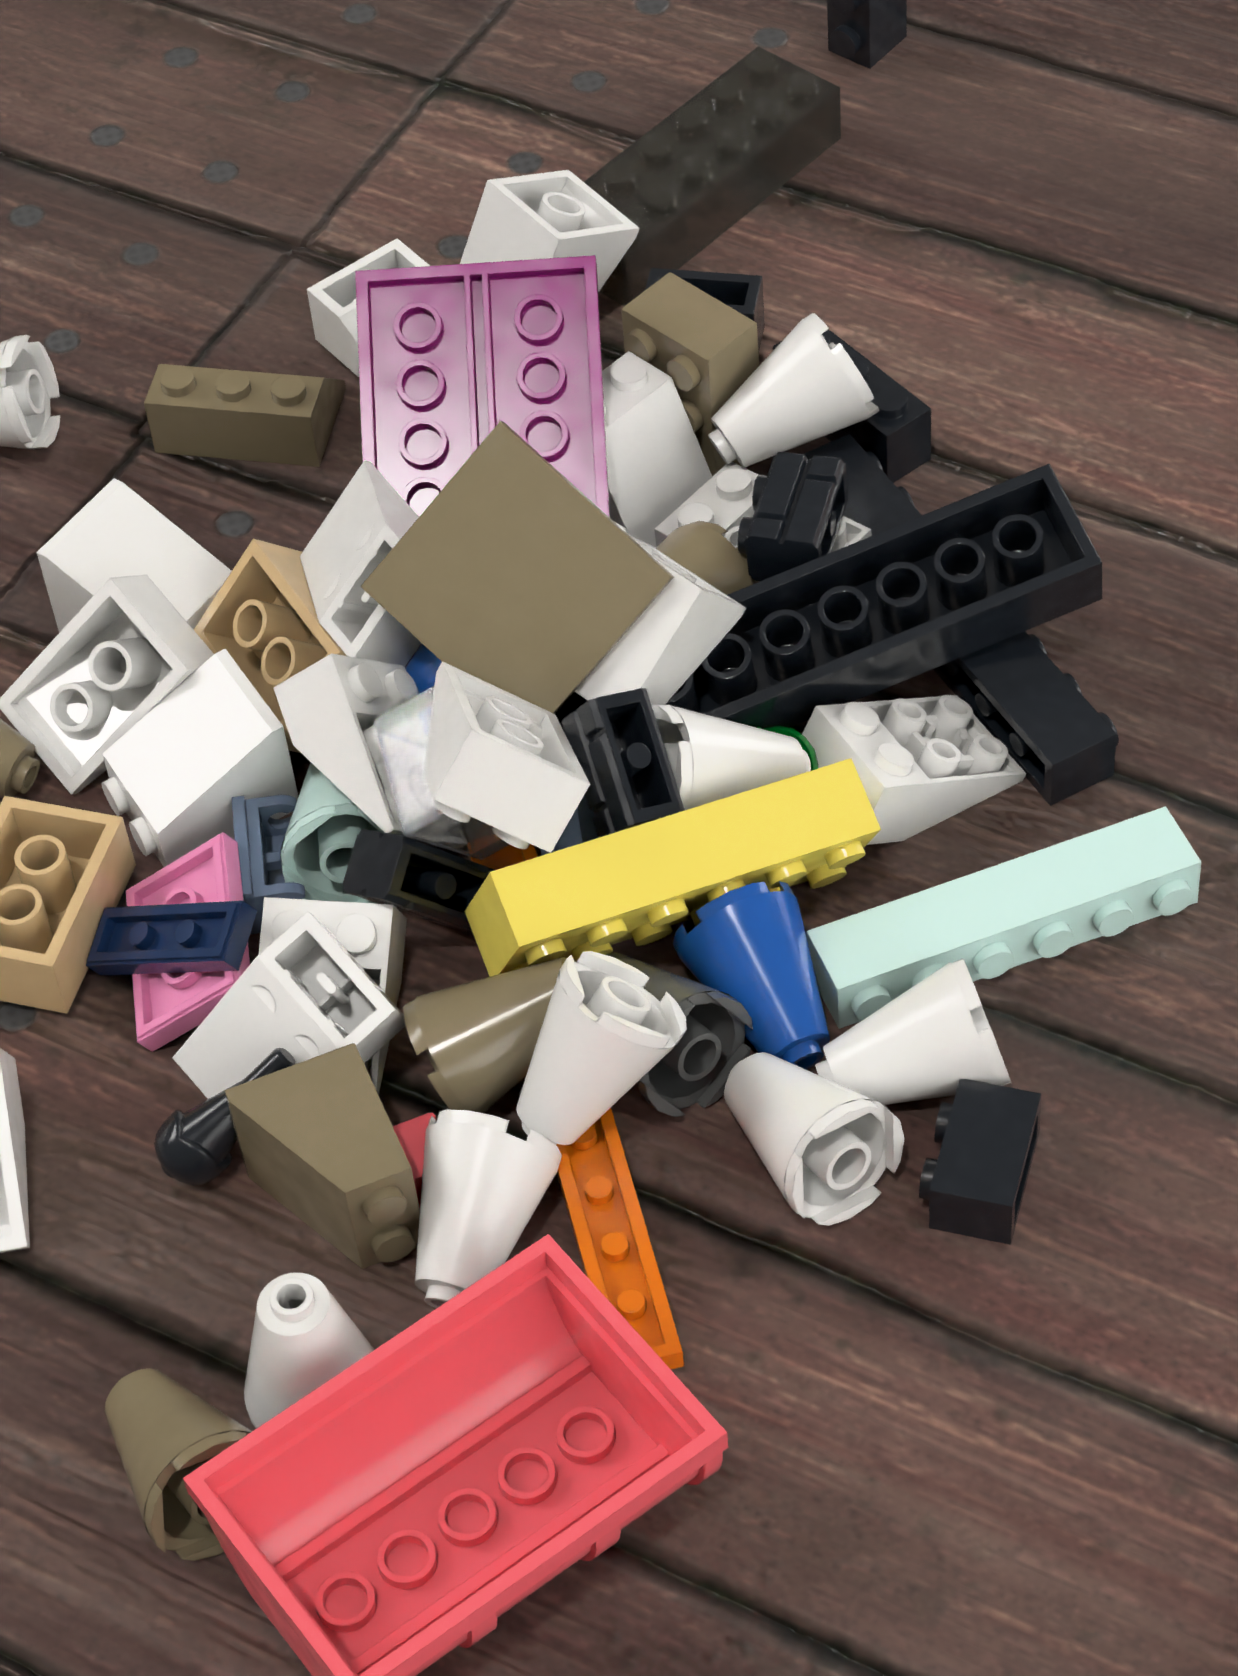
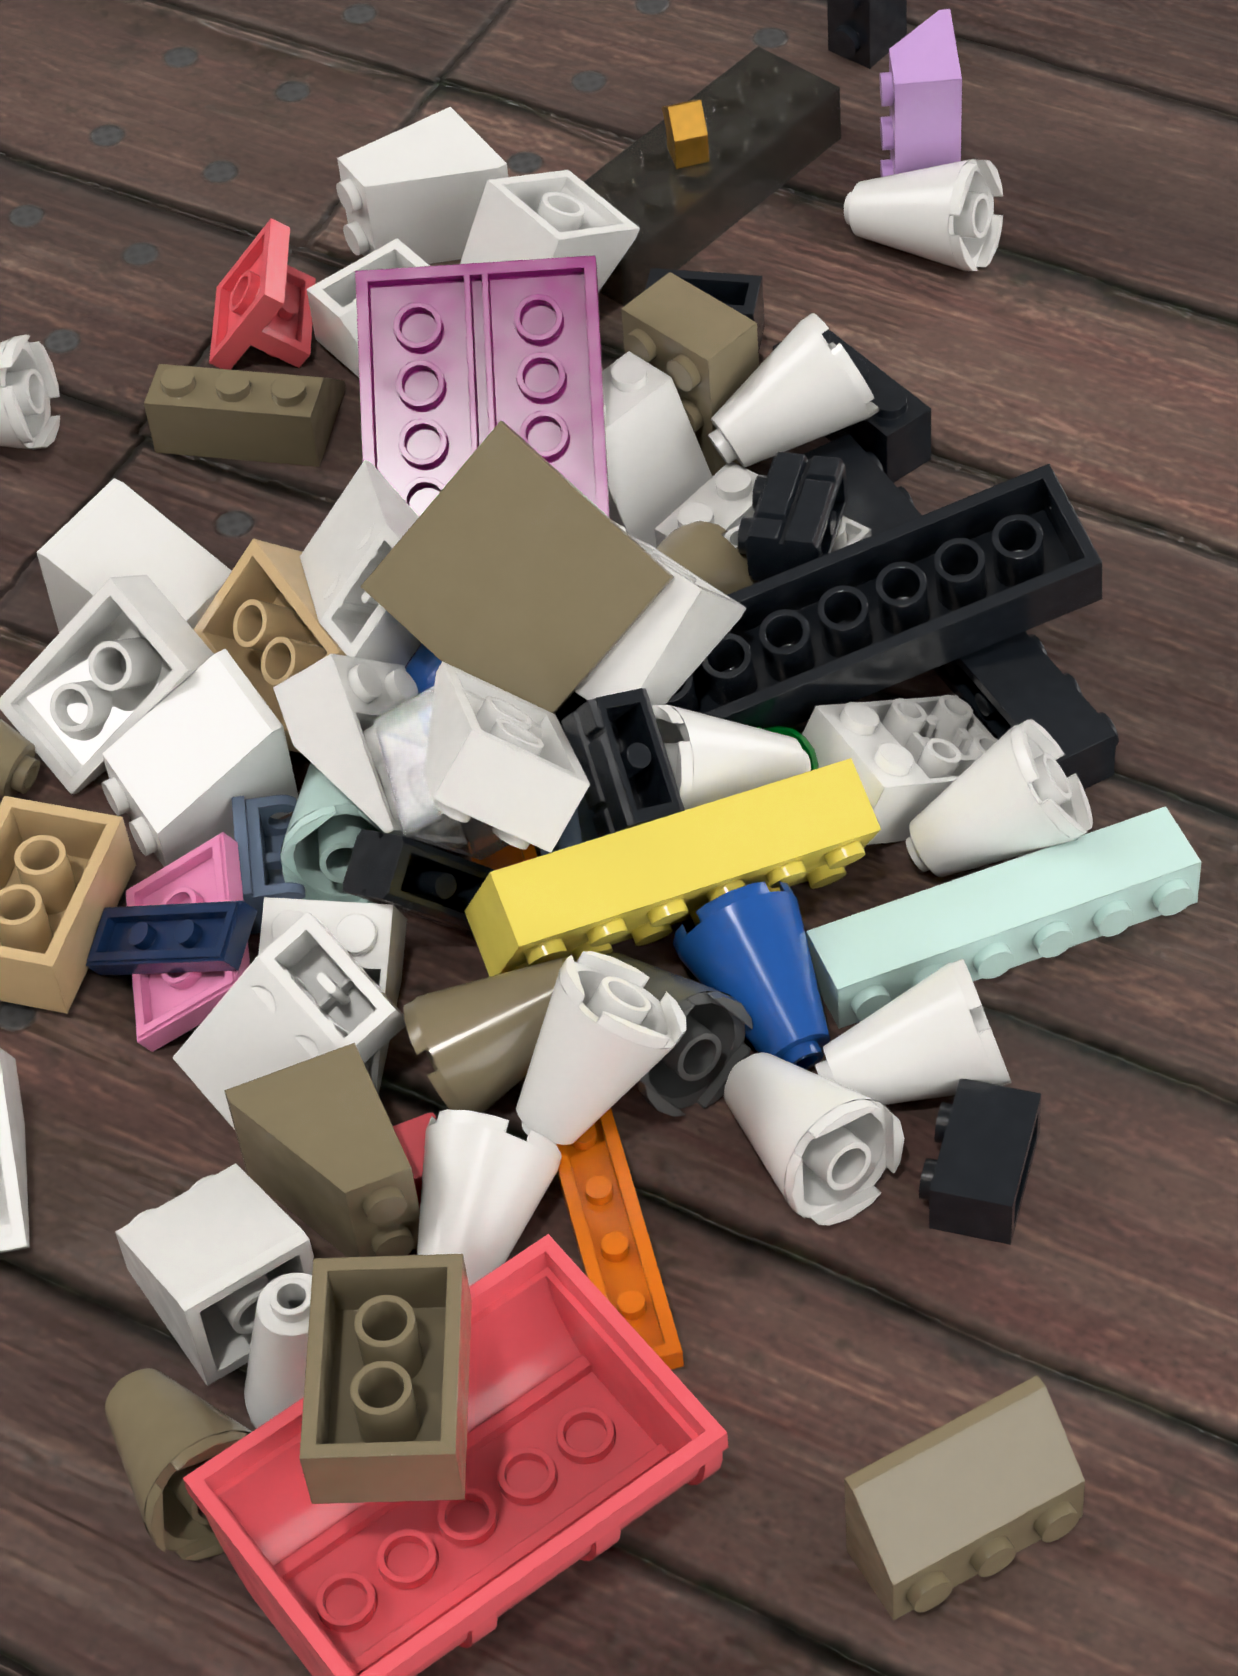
(198, 1142): black piece -> none
(208, 1262): none -> white slope
(263, 304): none -> coral bracket
(387, 1379): none -> dark tan brick
(417, 187): none -> white slope
(686, 133): none -> pearl gold piece
(922, 99): none -> lavender slope
(932, 212): none -> white cone
(963, 1499): none -> slope
(1001, 807): none -> white cone

